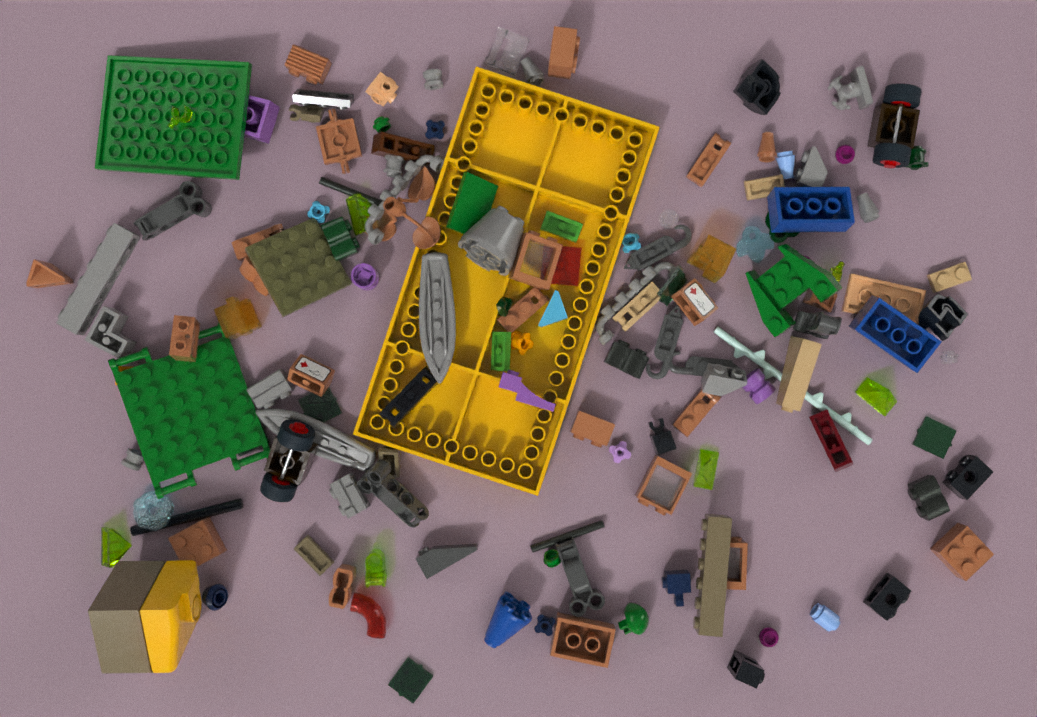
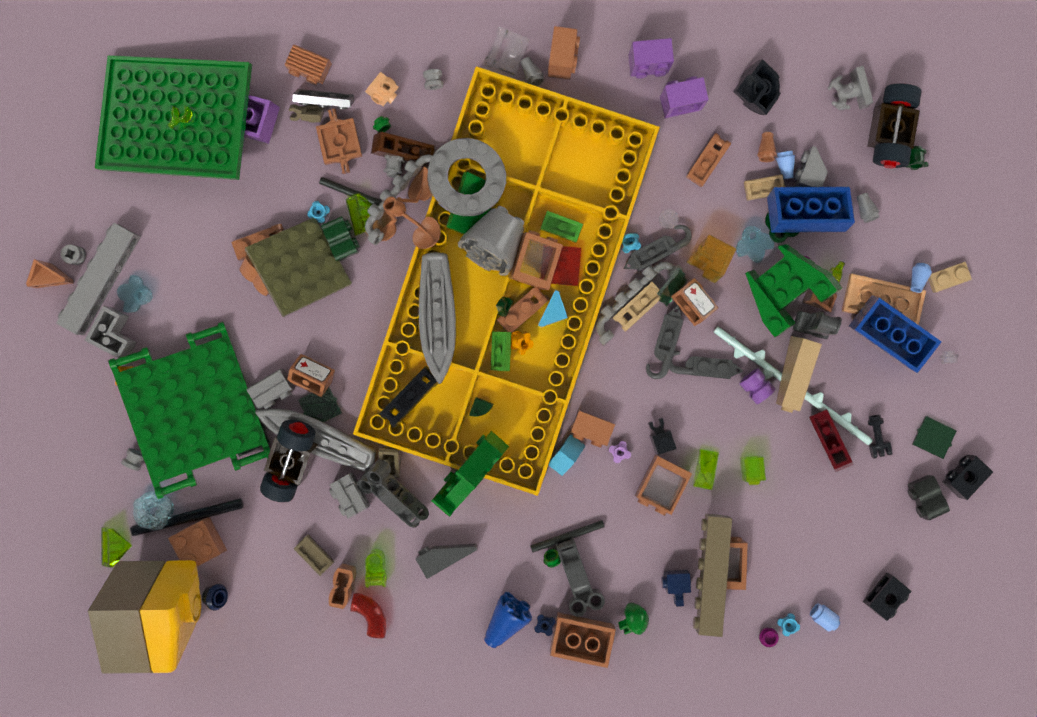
(77, 257): none -> light grey wheel
(132, 293): none -> clear light blue plate
(173, 211): dark grey piece -> none
(184, 333): nougat window -> none
(237, 318): clear yellow plate -> none
(365, 276): medium lavender wheel -> none
(410, 680): clear green piece -> none
(434, 134): dark blue plate -> none
(451, 199): none -> light grey plate
(470, 474): none -> green wedge
(480, 407): none -> dark green tile
(511, 382): medium lavender slope -> none
(566, 455): none -> medium azure slope
(626, 359): pearl dark grey brick -> none
(651, 57): none -> medium lavender brick
(683, 97): none -> medium lavender brick
(694, 413): nougat plate -> none
(722, 380): light grey slope -> none
(746, 669): black brick -> none
(753, 469): none -> clear neon green brick
(794, 626): none -> medium azure plate
(845, 154): magenta plate -> none
(875, 421): none -> black hinge
(876, 395): clear neon green slope -> none
(920, 275): none -> light blue cone
(942, 316): black brick -> none
(962, 551): nougat brick -> none

